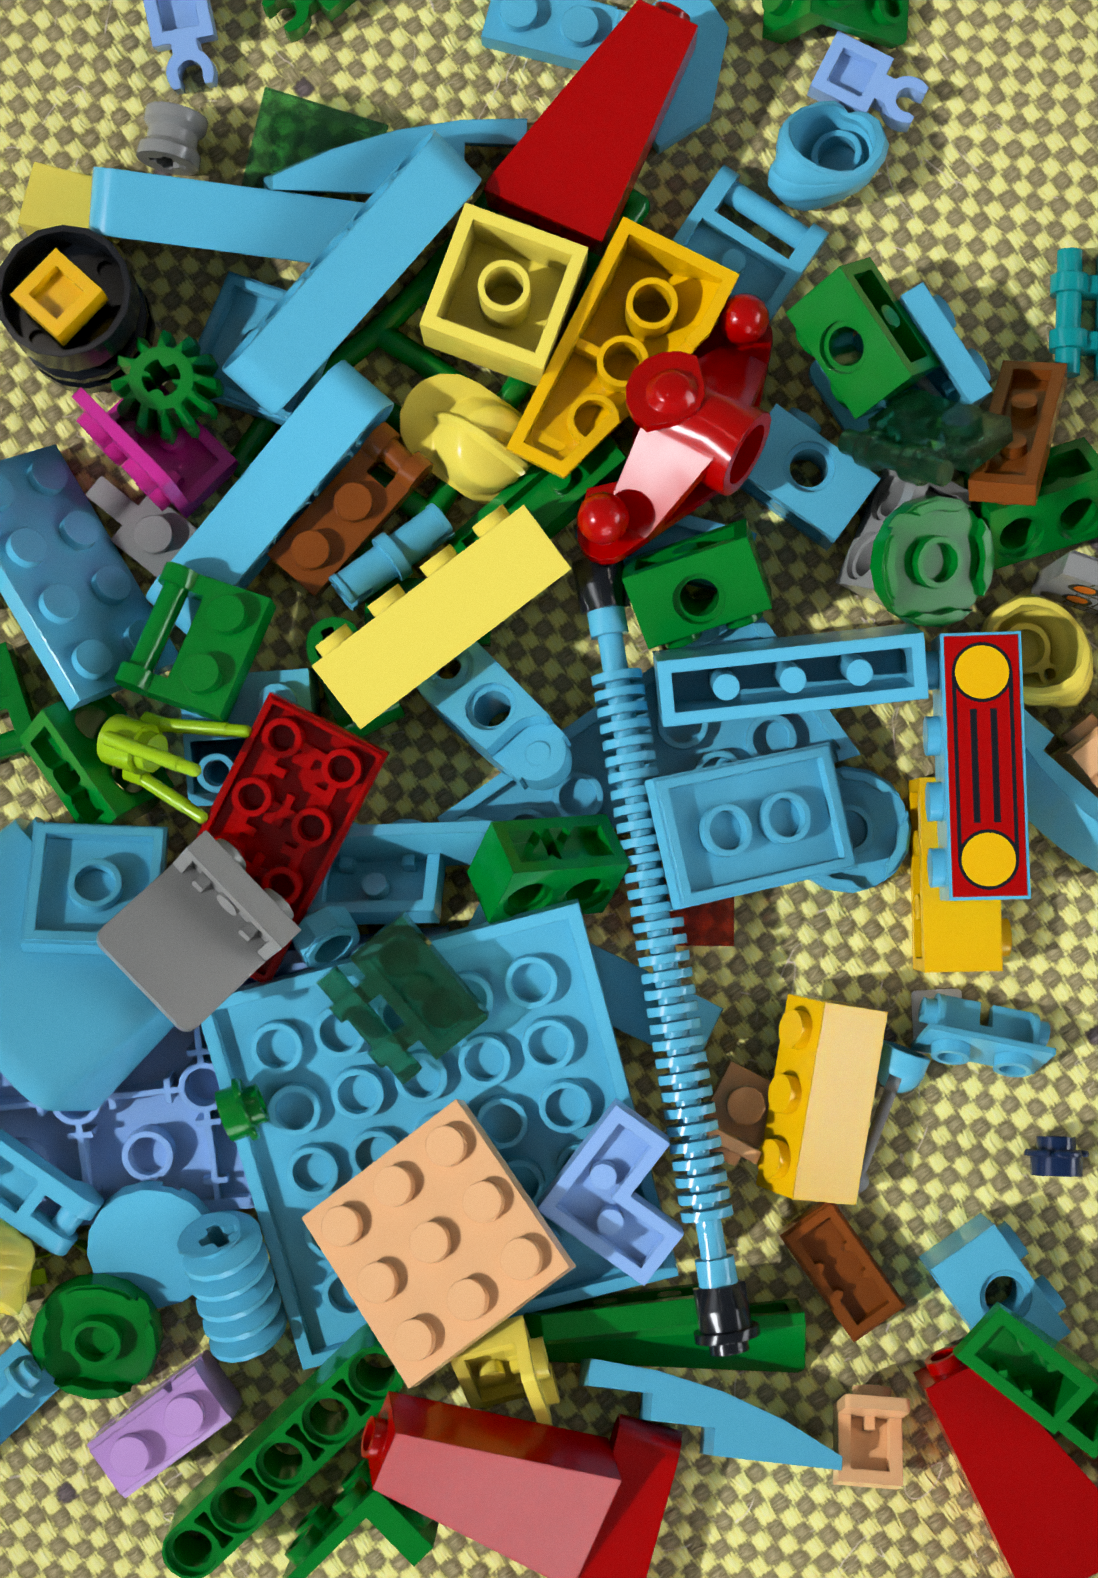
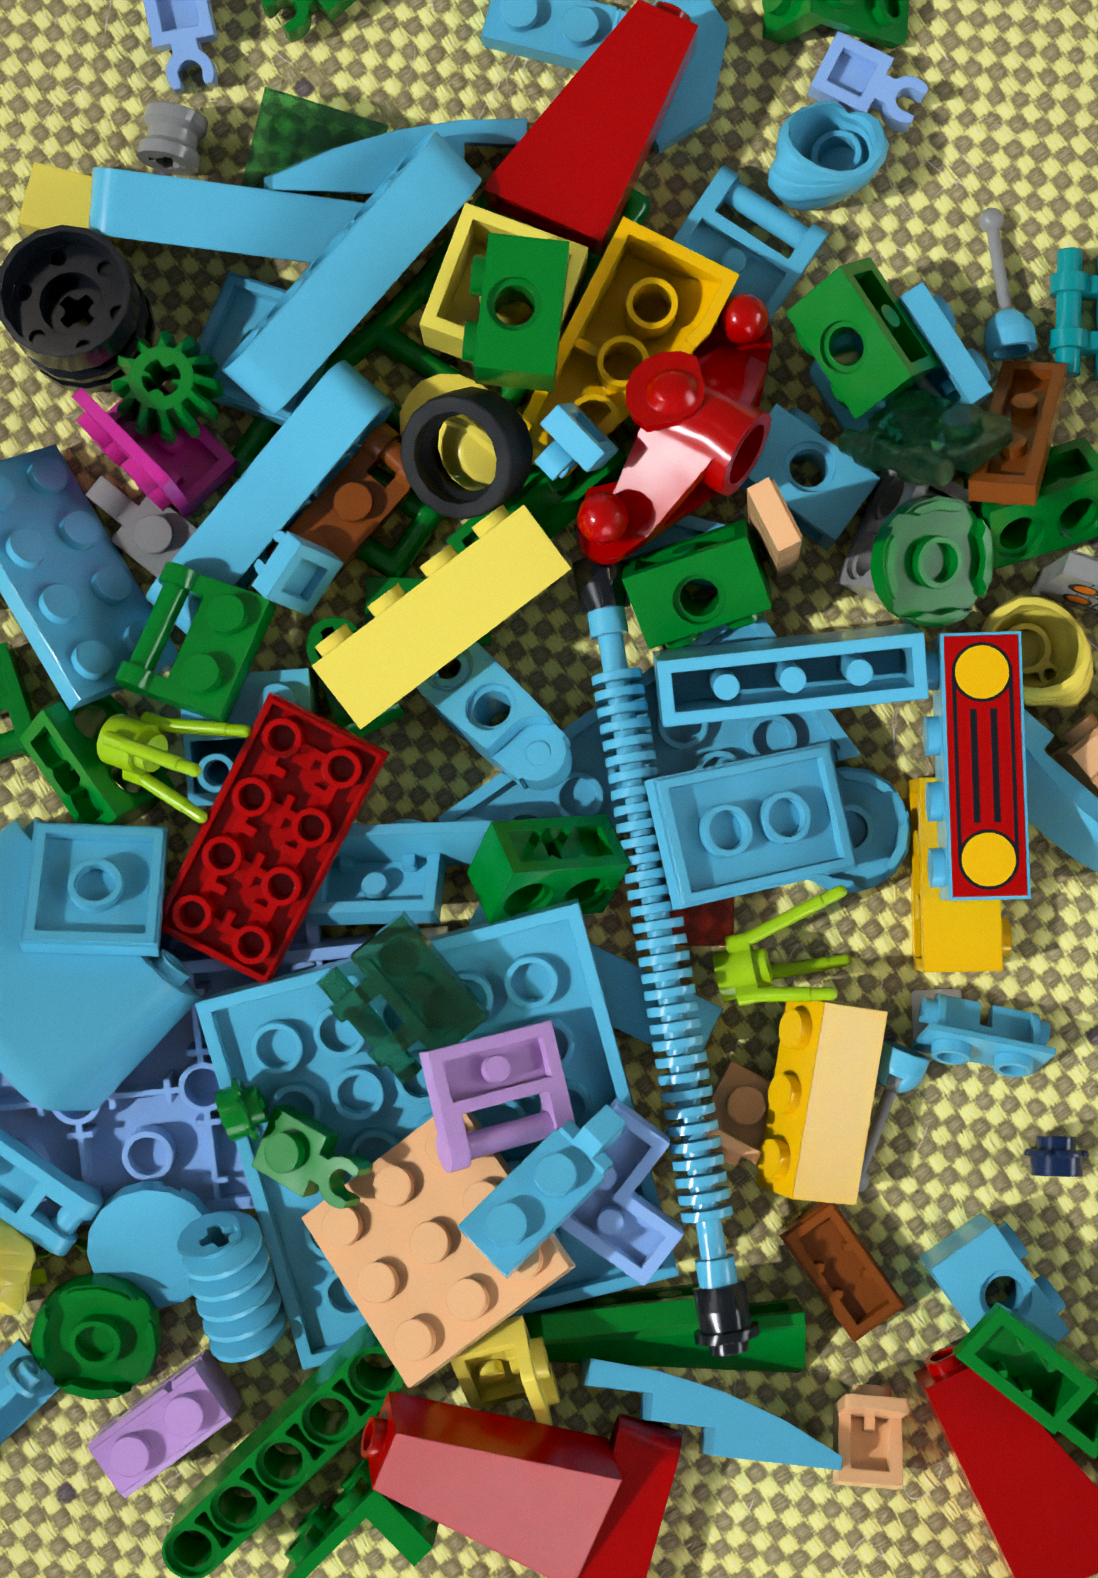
(59, 296): yellow plate -> none
(197, 932): light grey bracket -> none
(296, 572): none -> medium azure tile
(302, 1157): none -> green plate
(326, 936): medium azure tile -> none
(392, 556): medium azure pin -> none
(423, 461): none -> black tyre
(491, 1073): none -> lavender plate
(525, 272): none -> green brick
(543, 1191): none -> medium azure hinge
(576, 442): none -> medium azure tile
(747, 973): none -> lime plant
(774, 527): none -> light nougat tile
(1008, 331): none -> hinge

